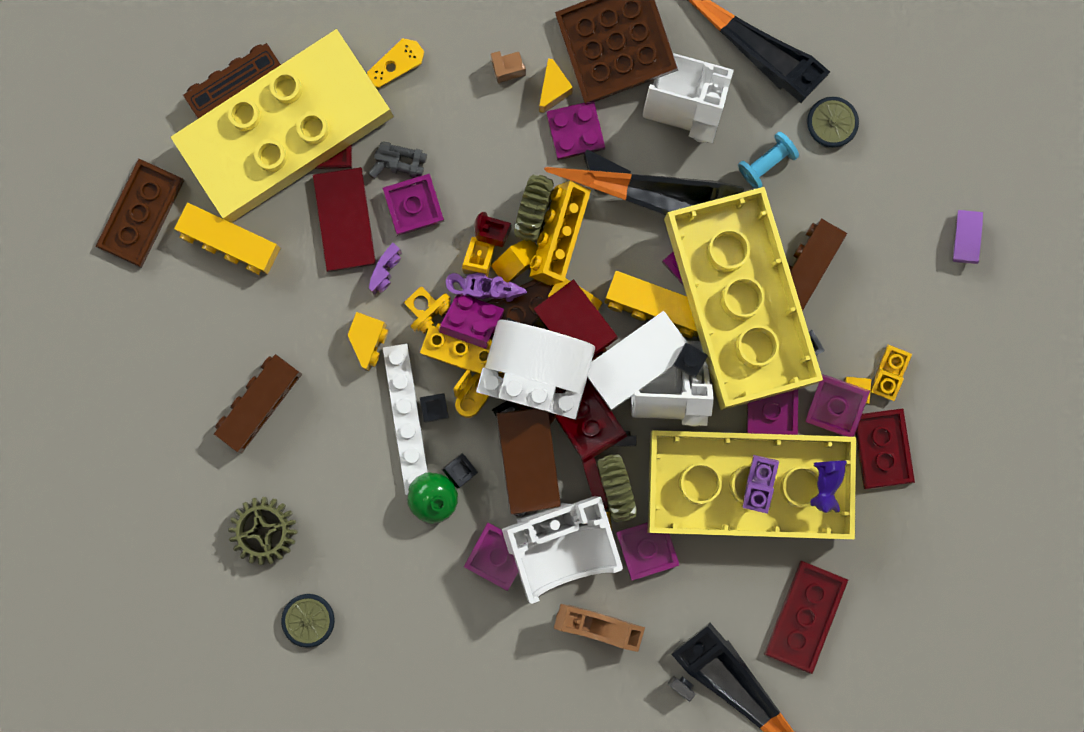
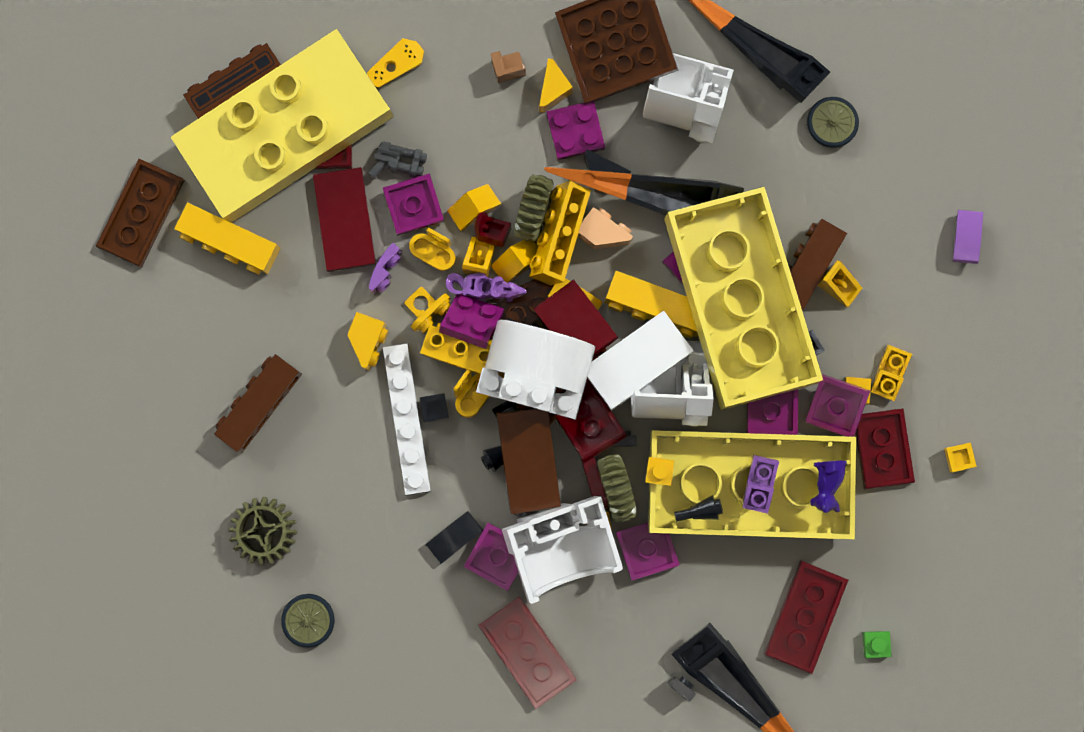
(432, 497): green cylinder -> none
(433, 250): none -> yellow bracket
(454, 537): none -> black slope
(459, 470): black plate -> none
(471, 204): none -> yellow slope
(492, 458): none -> black cone
(527, 652): none -> dark red tile
(599, 627): medium nougat arch -> none
(602, 232): none -> light nougat slope
(659, 471): none -> yellow plate
(690, 360): black plate -> none
(706, 510): none -> black cone
(782, 149): medium azure hose -> none
(840, 284): none -> yellow slope
(877, 644): none -> bright green plate
(960, 457): none -> yellow plate

